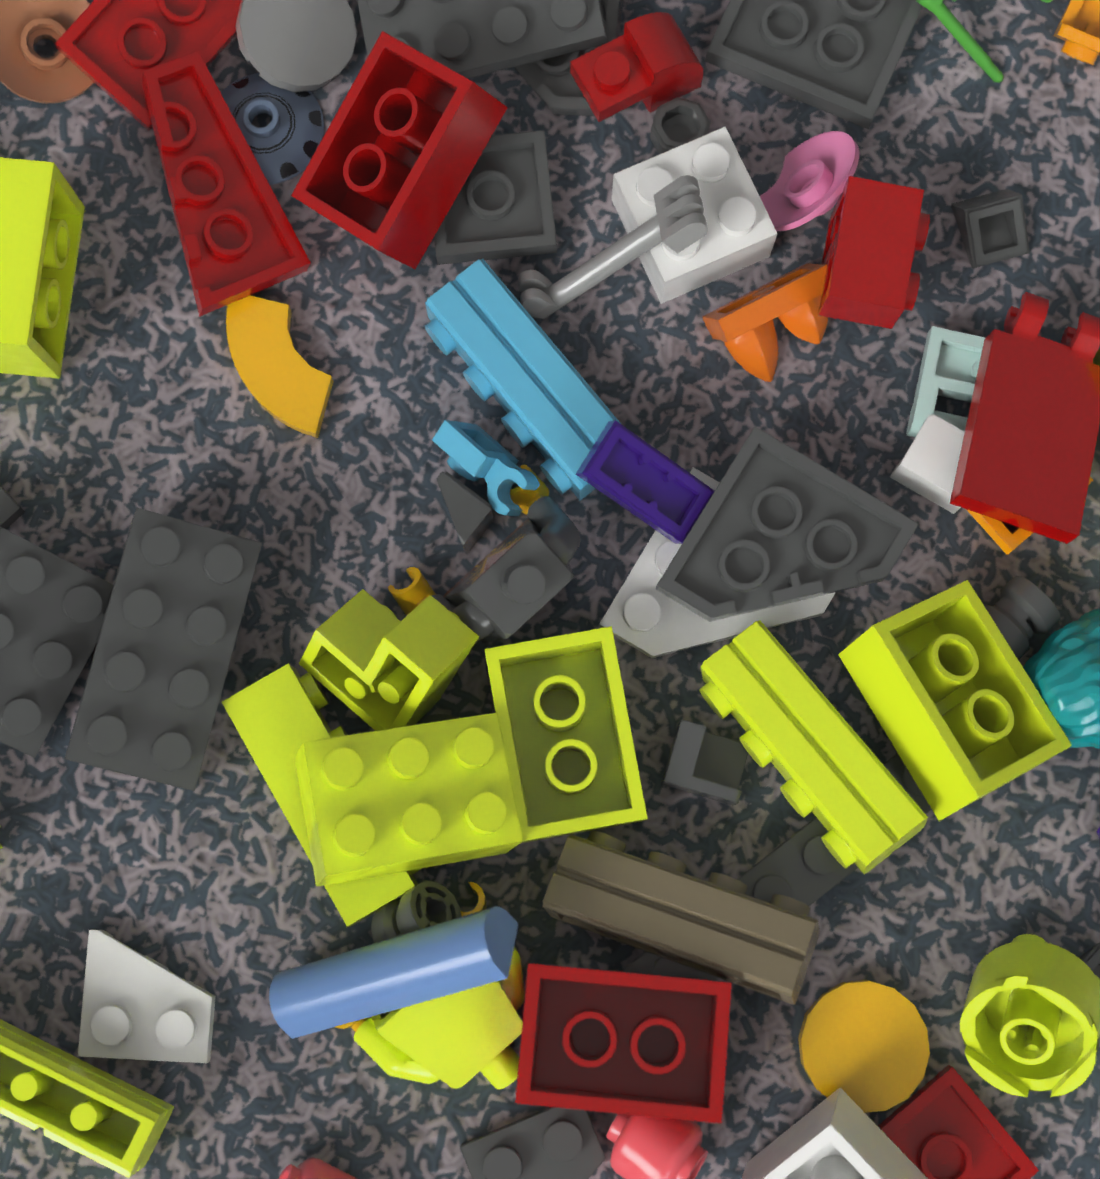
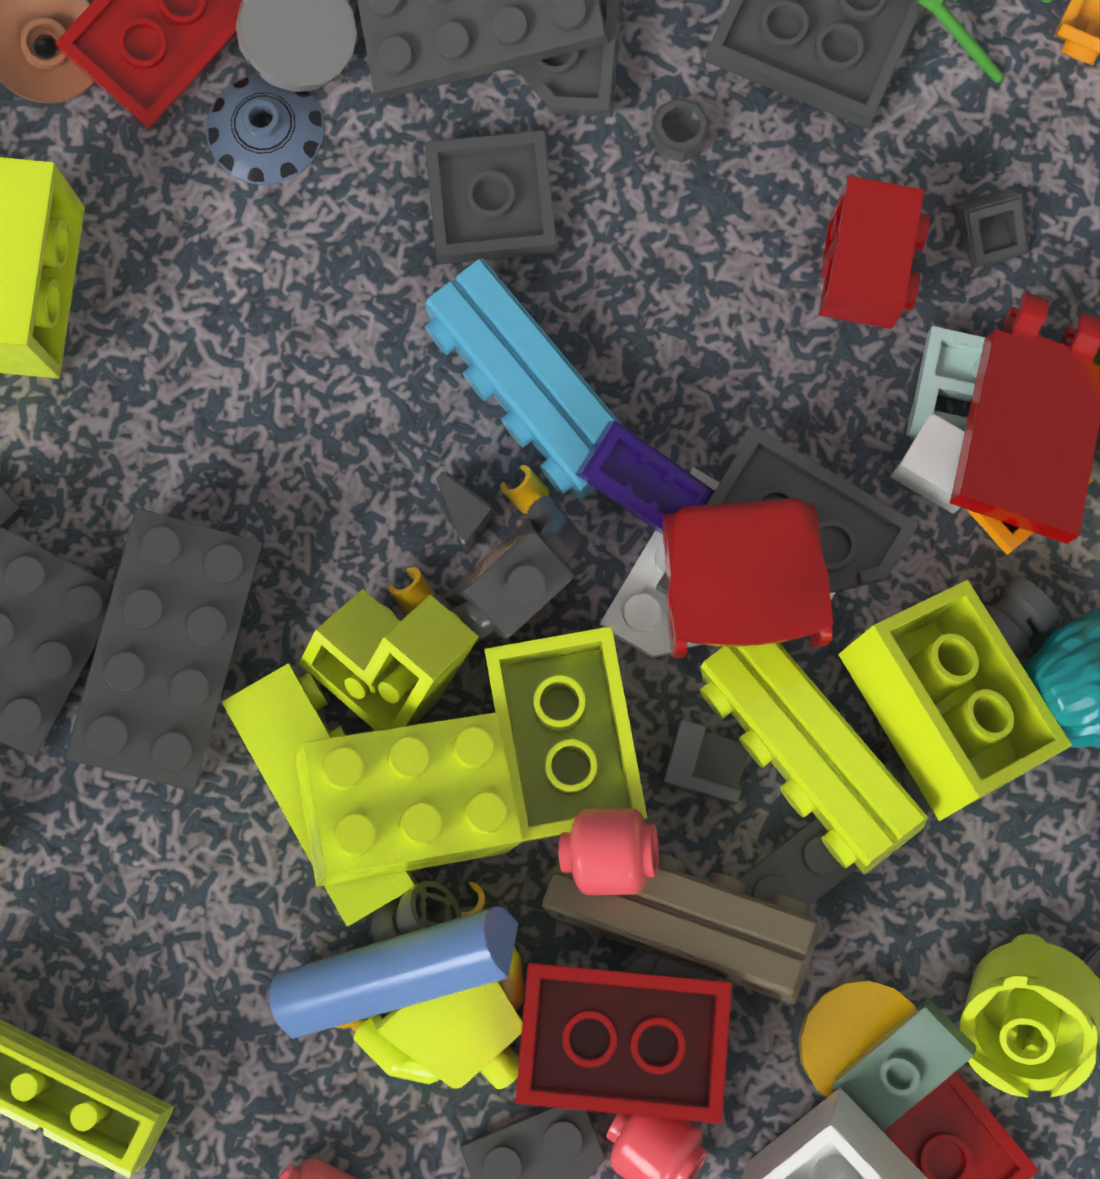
(141, 1007): white wing -> none
(220, 198): red wing -> none
(272, 367): yellow tile -> none
(399, 150): red brick -> none
(478, 456): medium azure plate -> none
(610, 851): none -> coral head
(643, 64): red brick -> none
(677, 225): light grey hinge -> none
(734, 214): white brick -> none
(746, 575): none -> red piece
(748, 322): orange tile -> none
(811, 179): bright pink dish -> none
(905, 1064): none -> sand green plate

